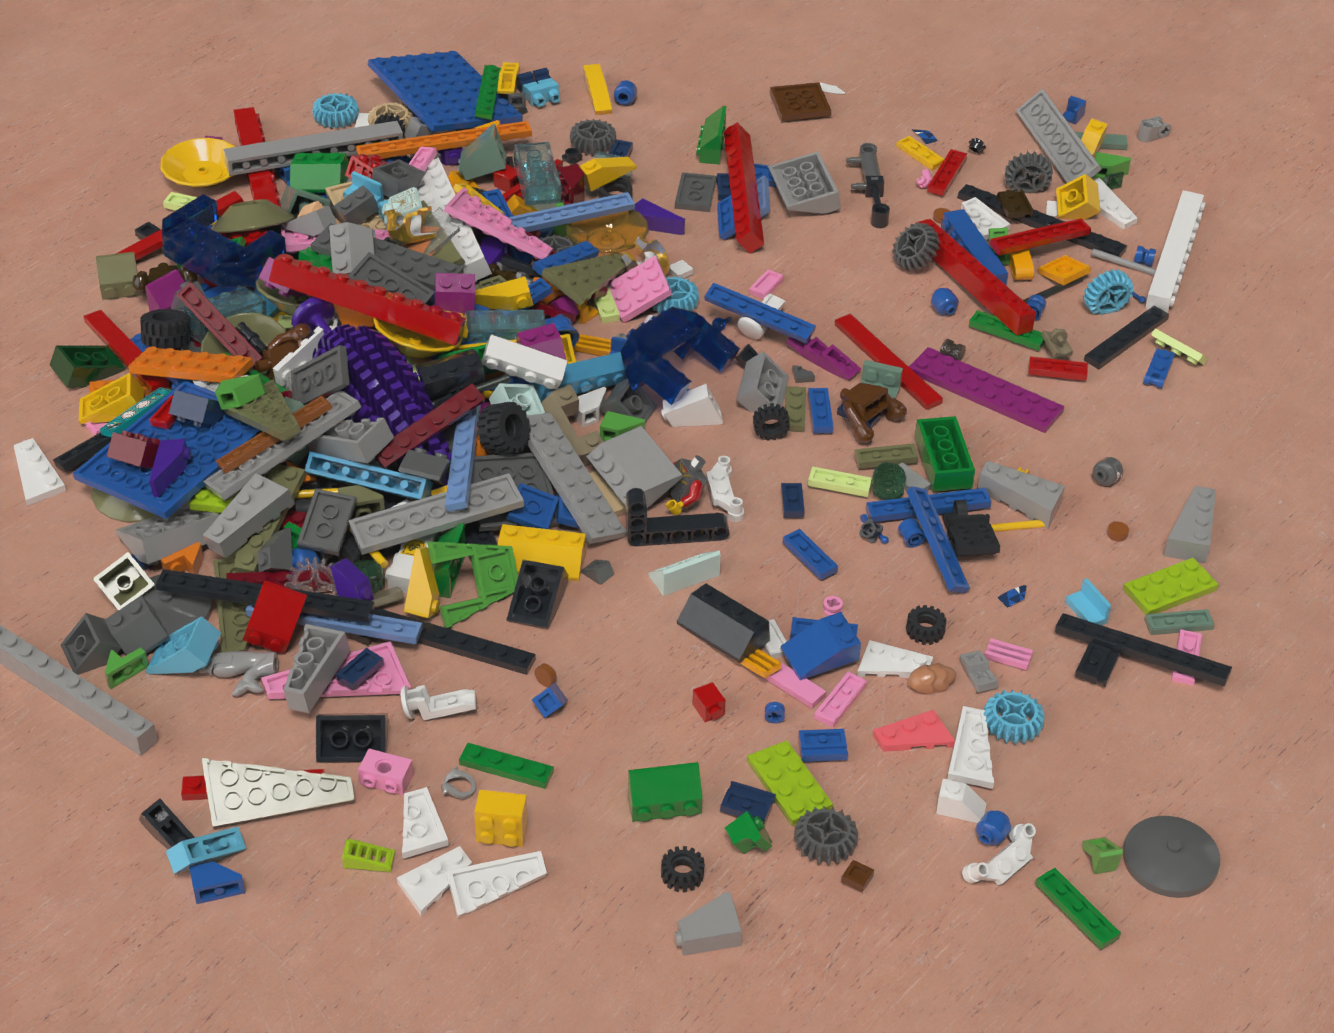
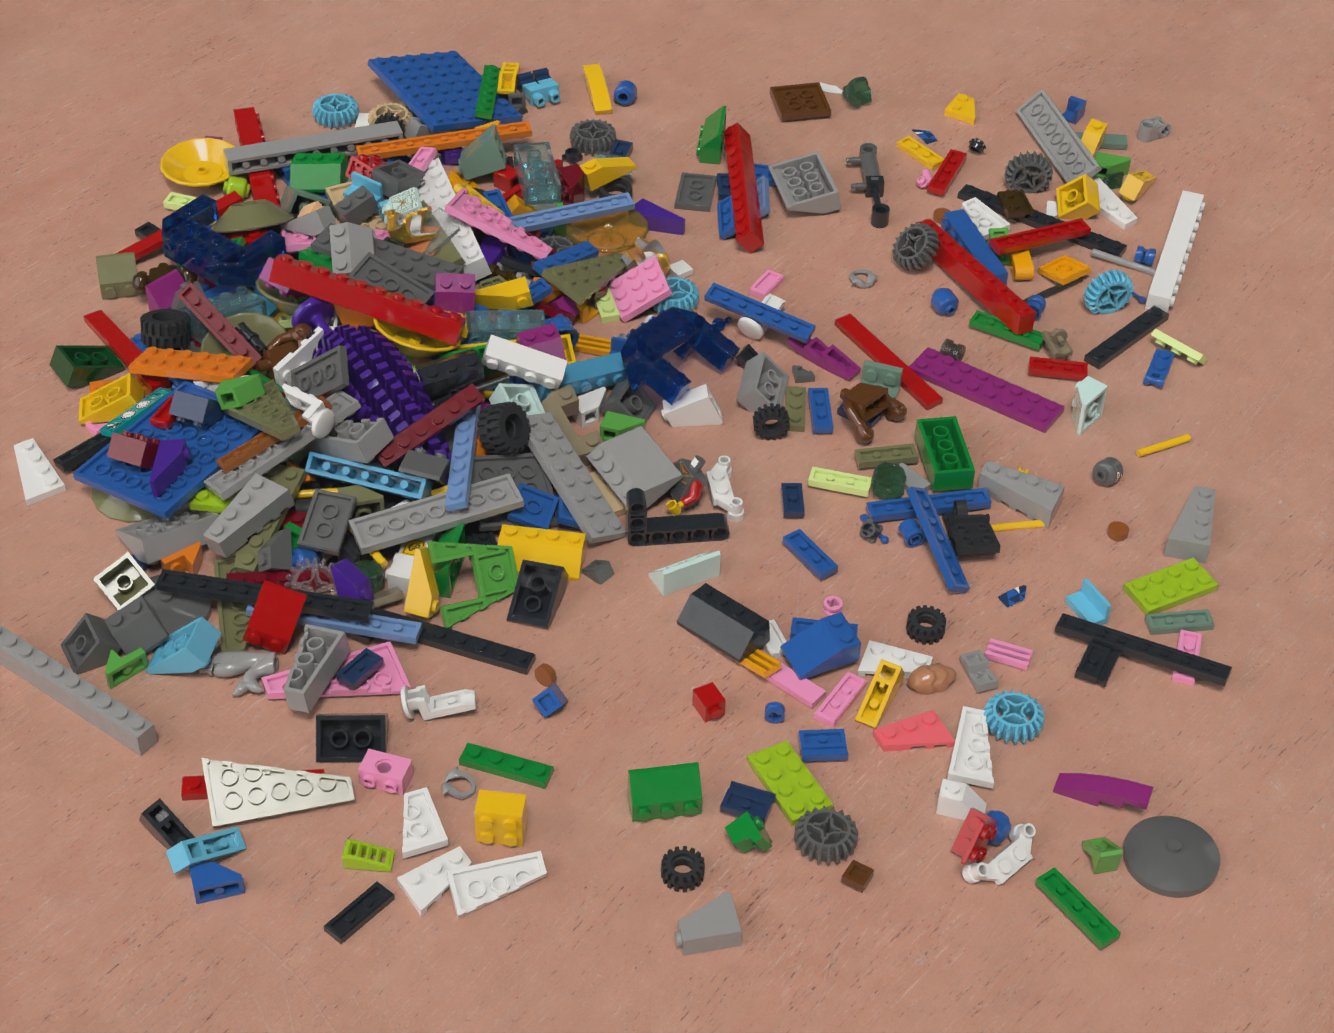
(237, 184): none -> lime head
(319, 417): none -> white piece
(359, 912): none -> black tile
(857, 92): none -> clear green hair
(858, 282): none -> light grey piece
(880, 693): none -> yellow slope
(962, 109): none -> yellow wing
(974, 837): none -> bracket
(1088, 403): none -> light aqua slope
(1107, 789): none -> magenta slope
(1136, 184): none -> yellow slope
(1163, 445): none -> yellow bar

